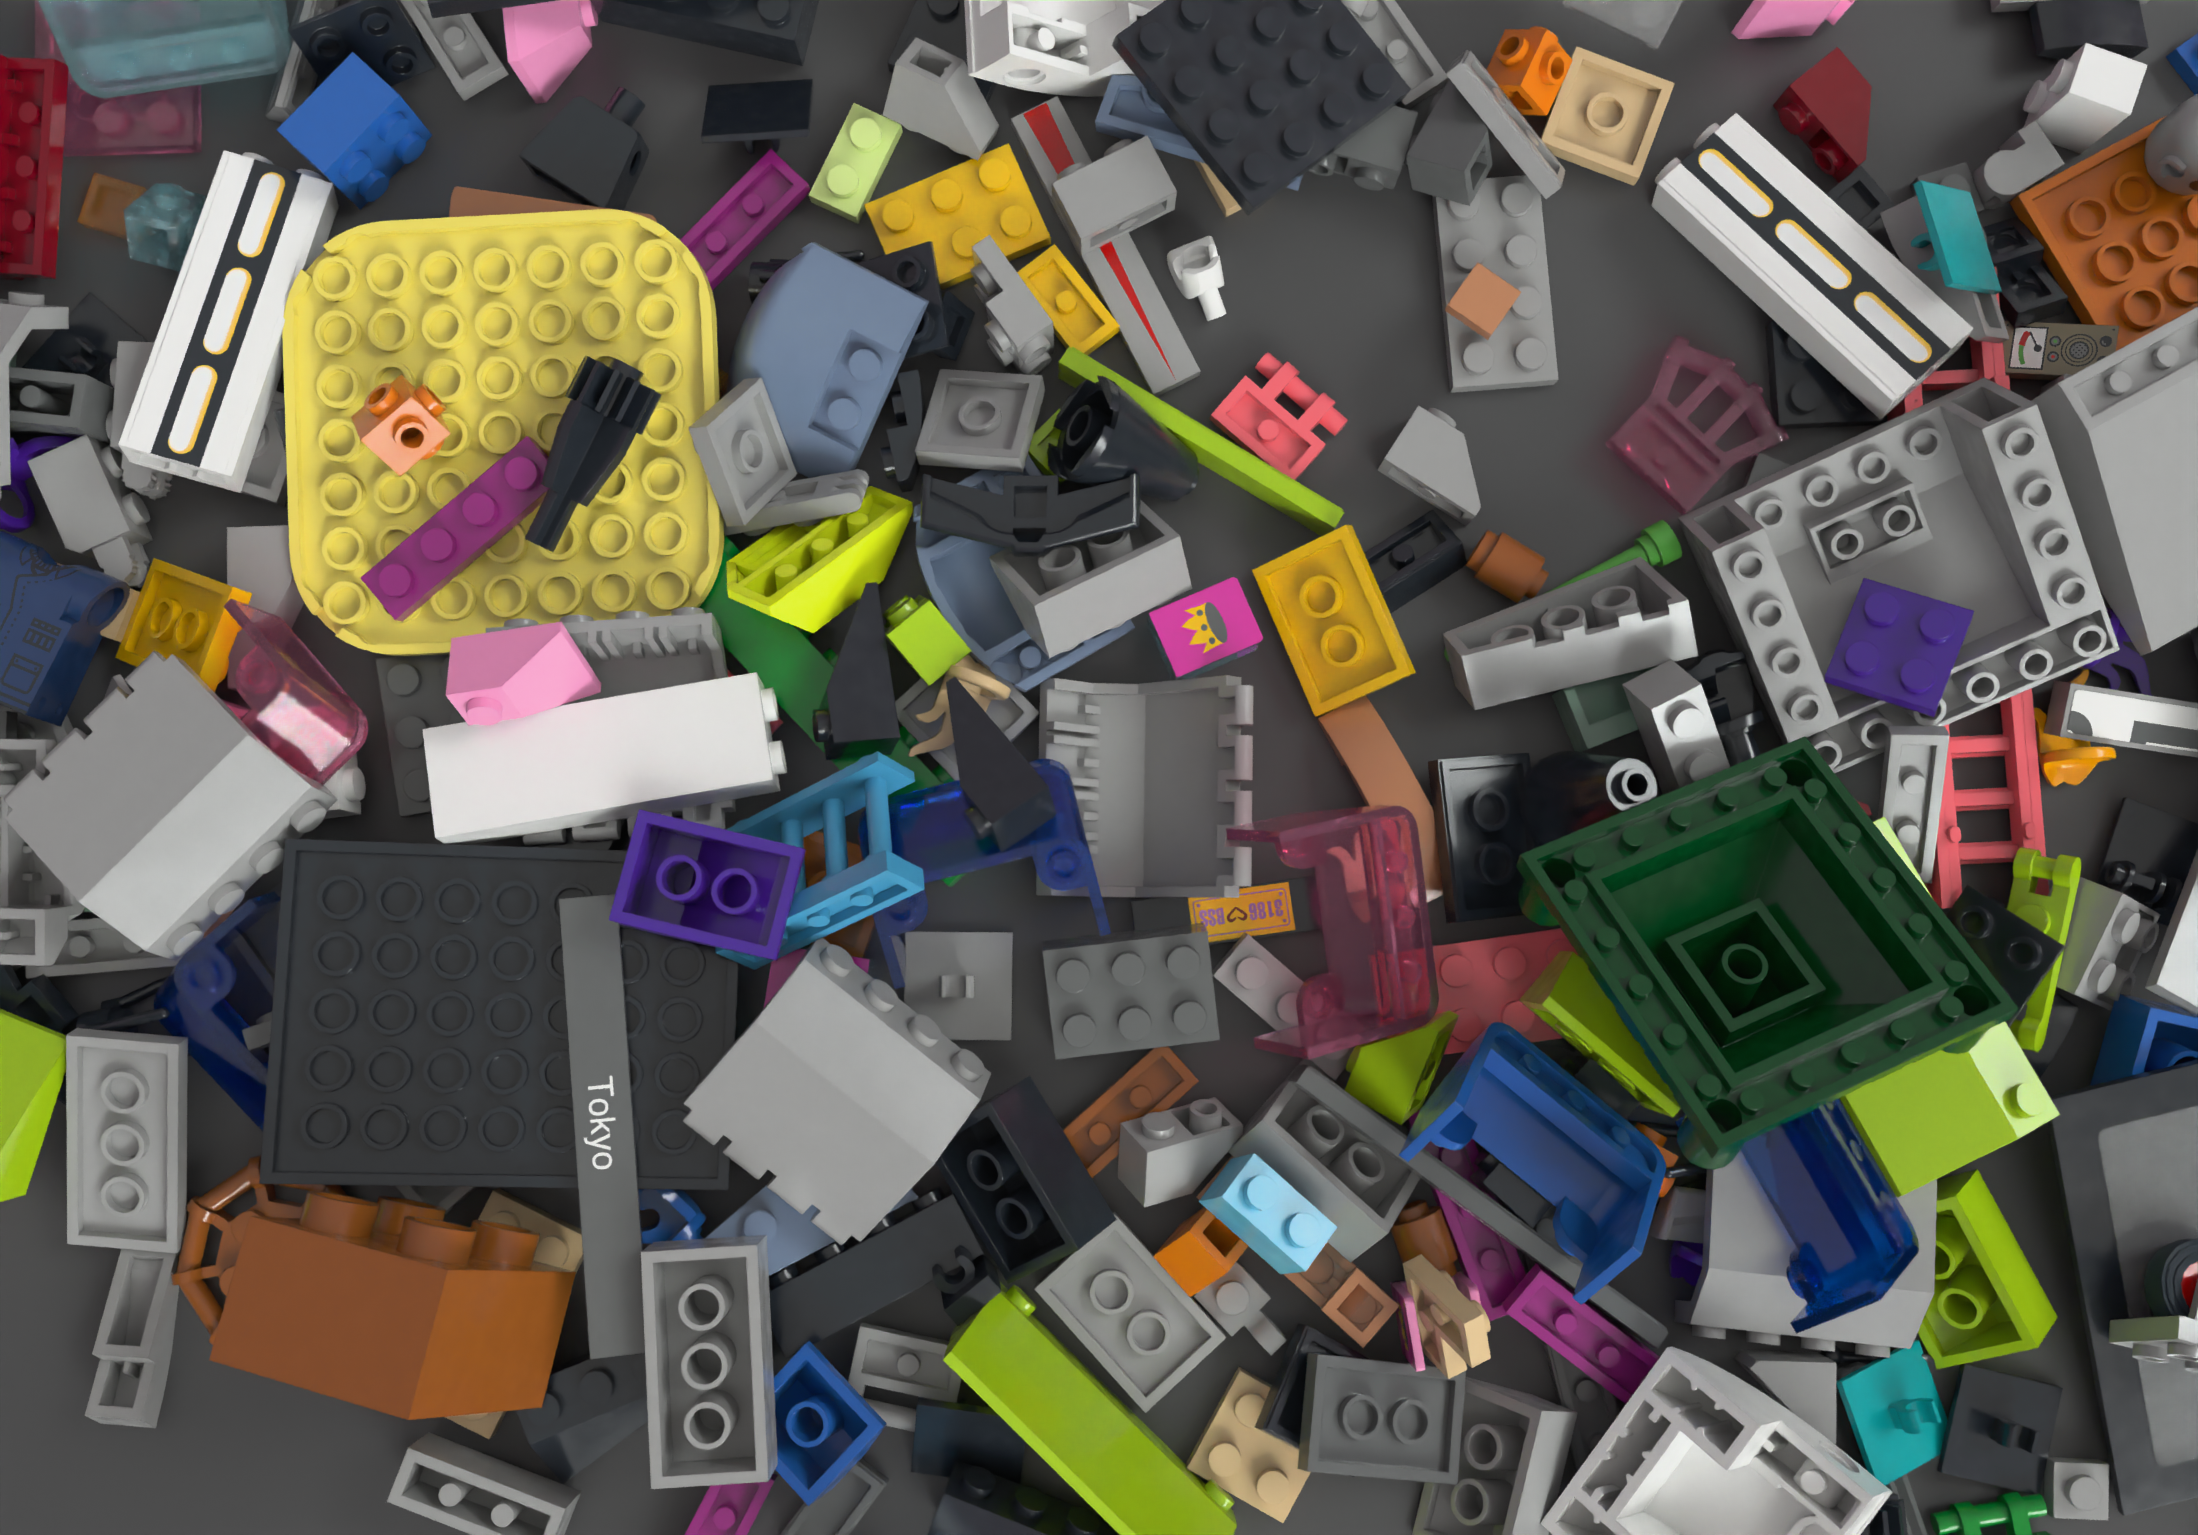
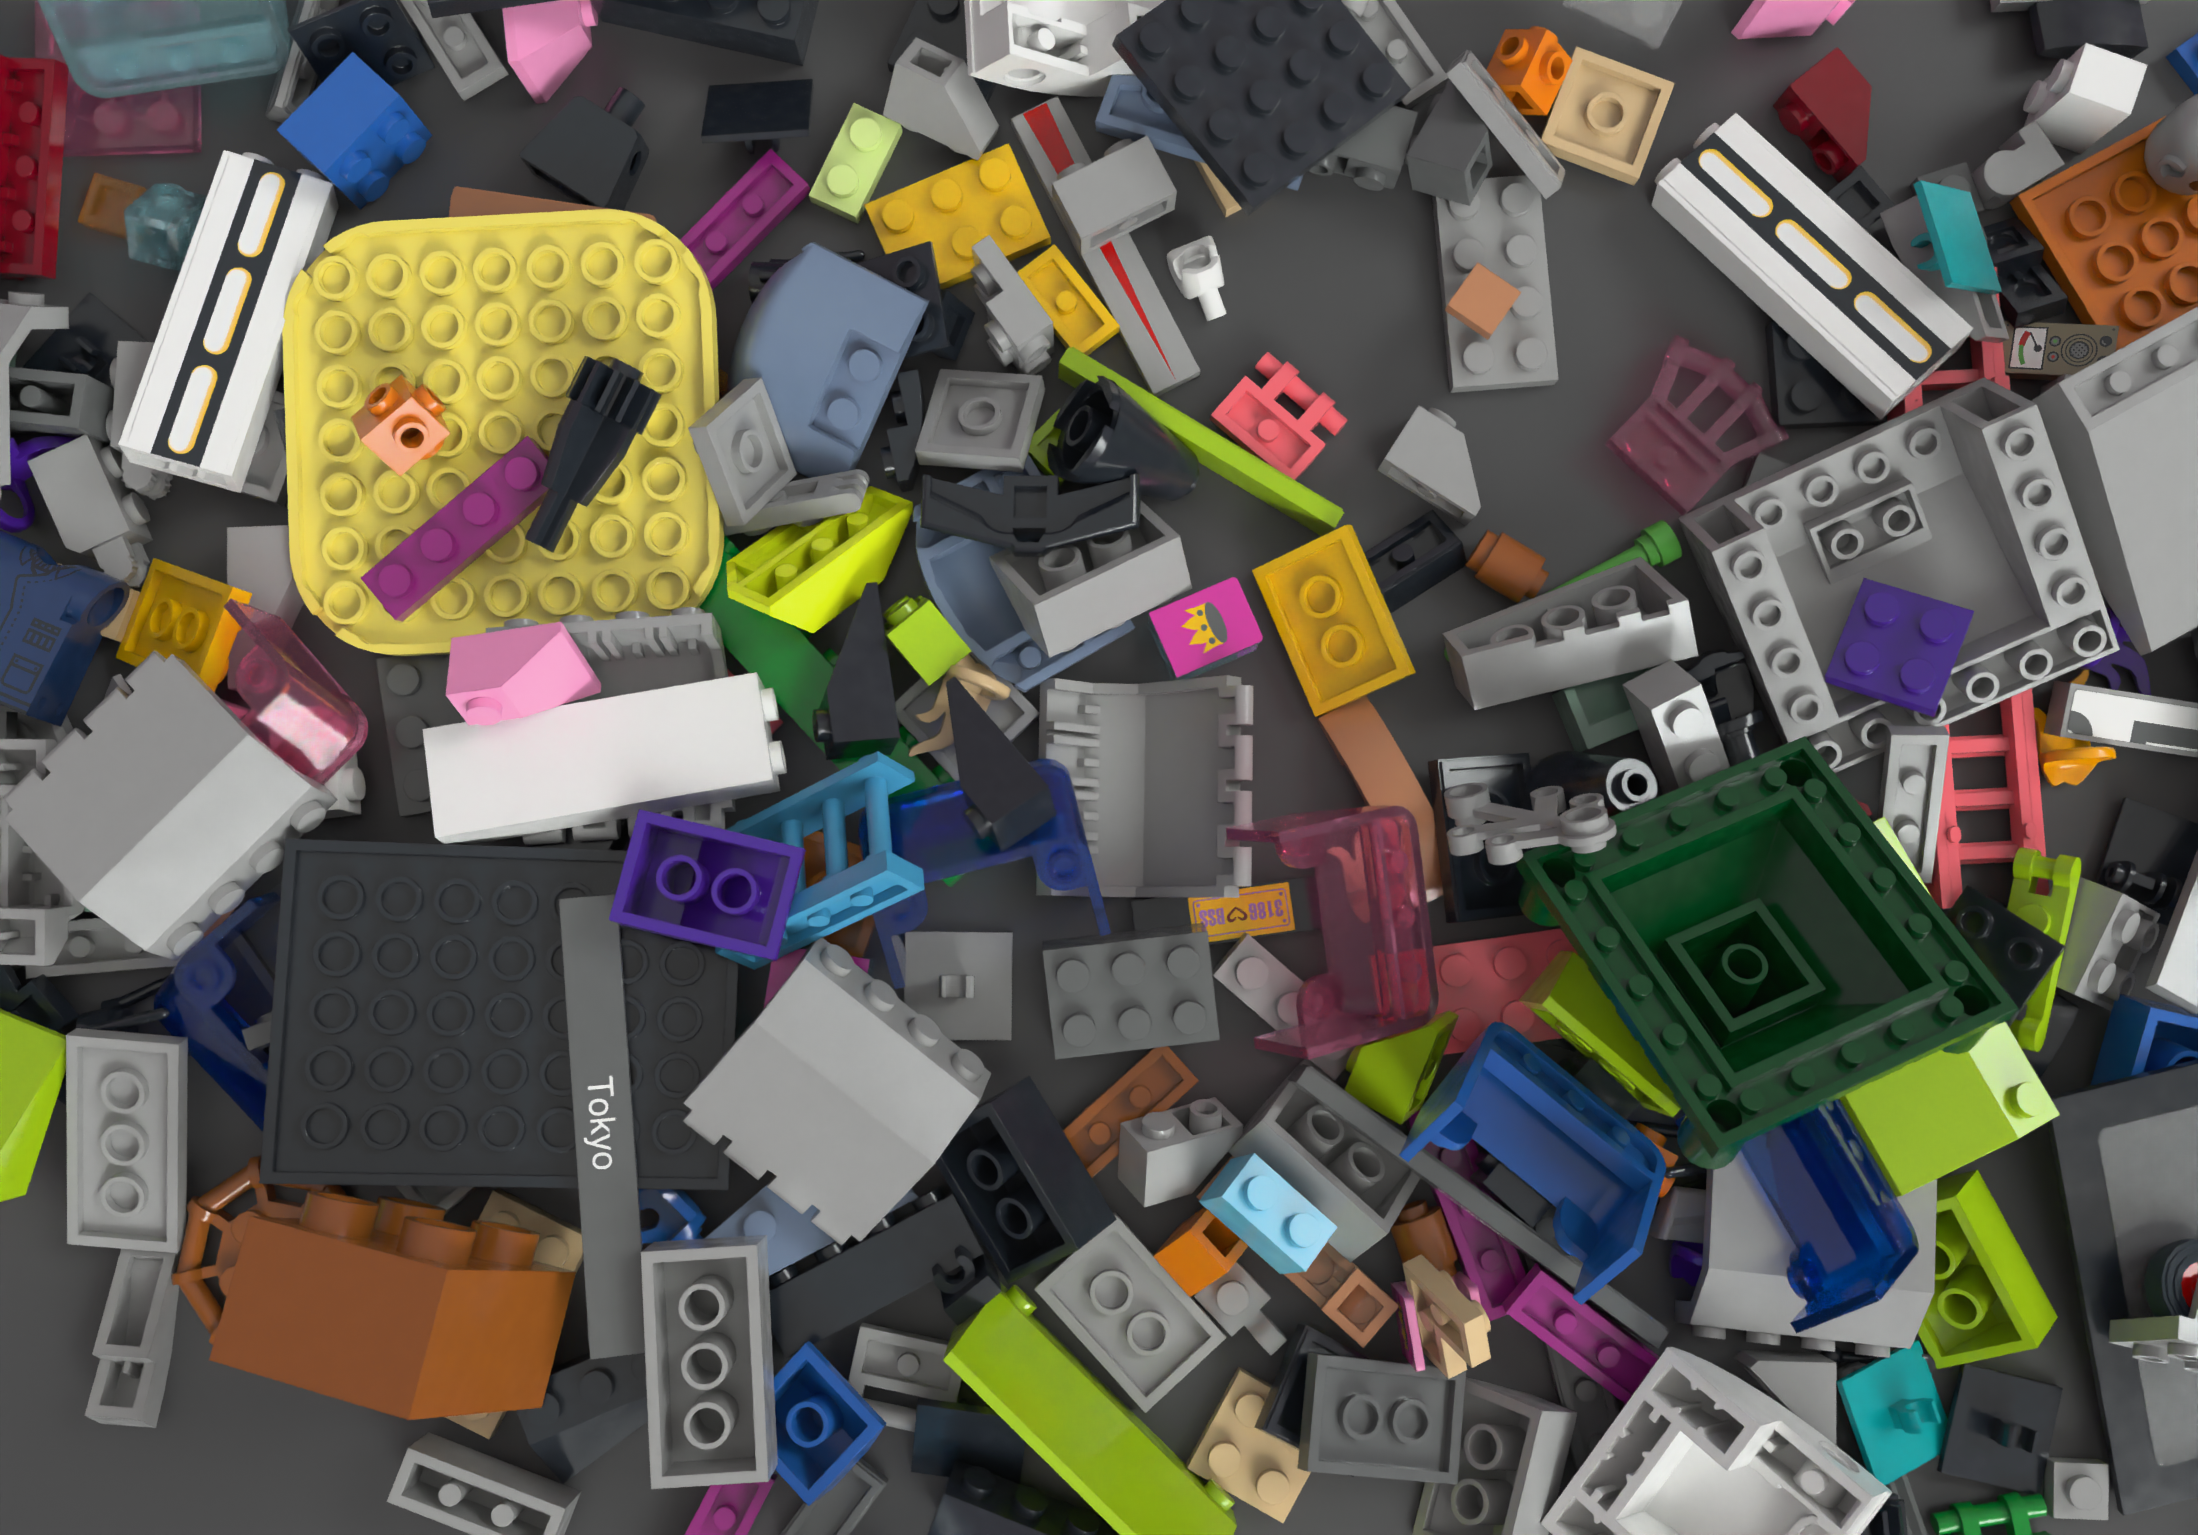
(1581, 827): none -> light grey plant

